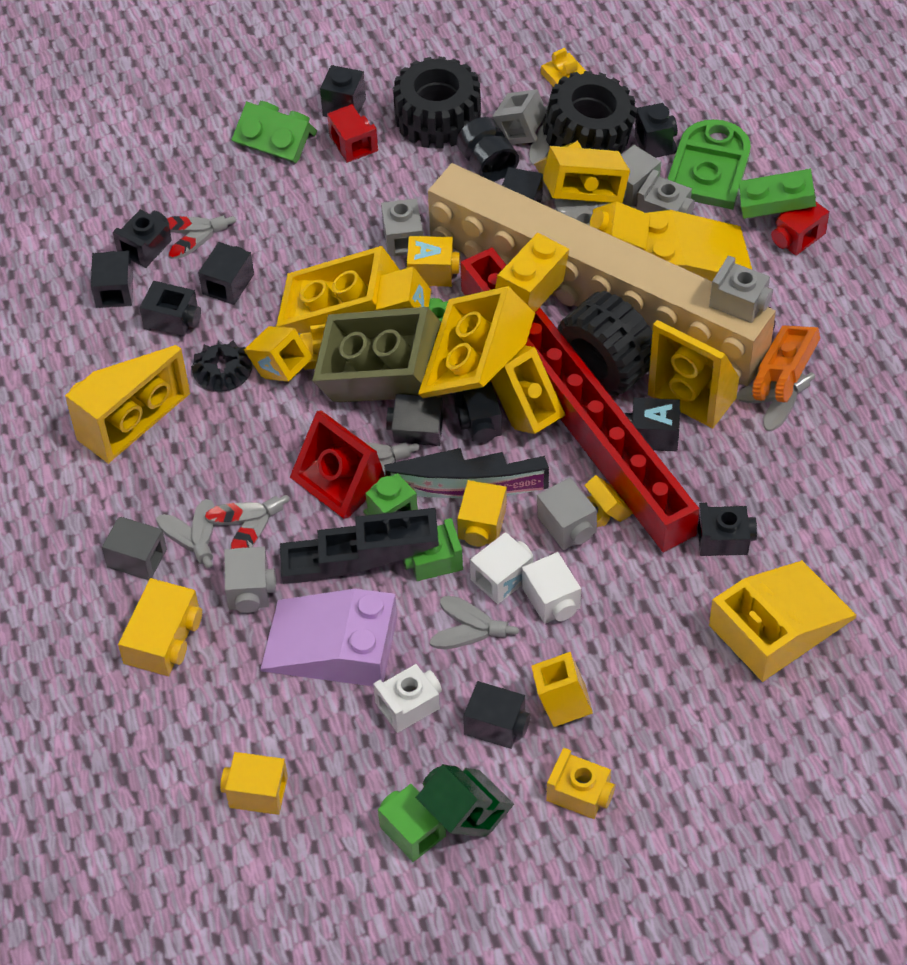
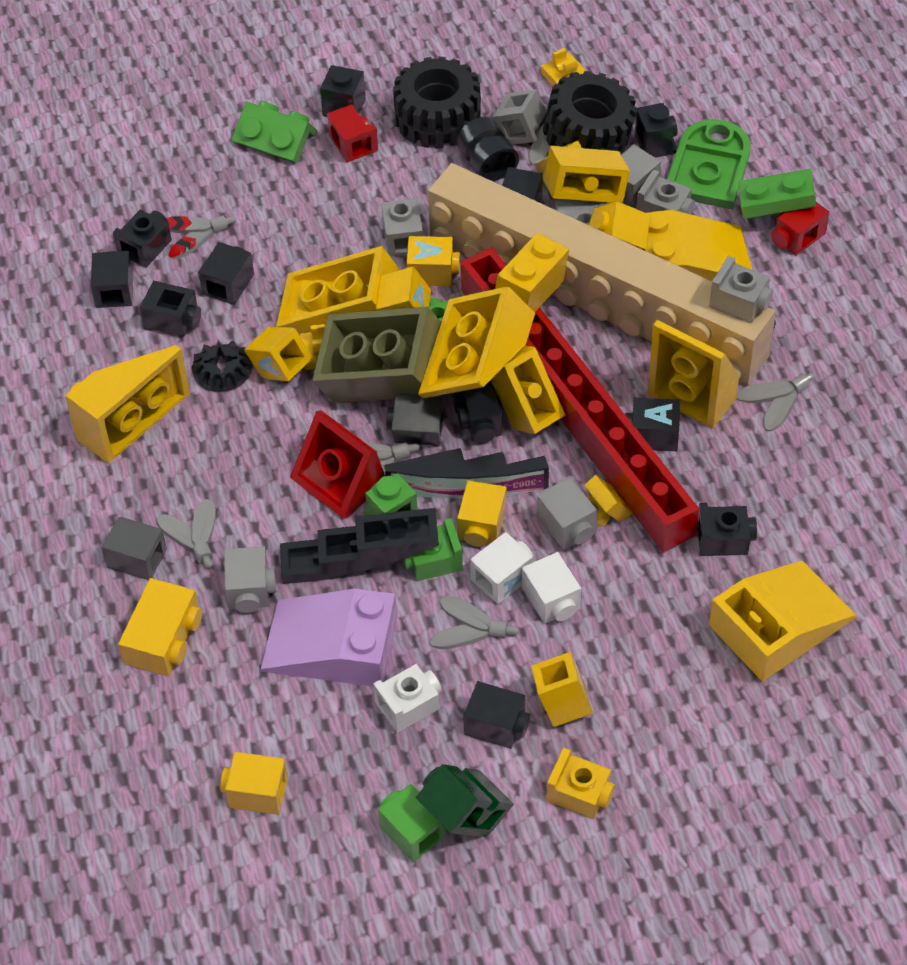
(251, 515): piece -> none
(609, 340): black tyre -> none
(785, 361): orange hinge -> none

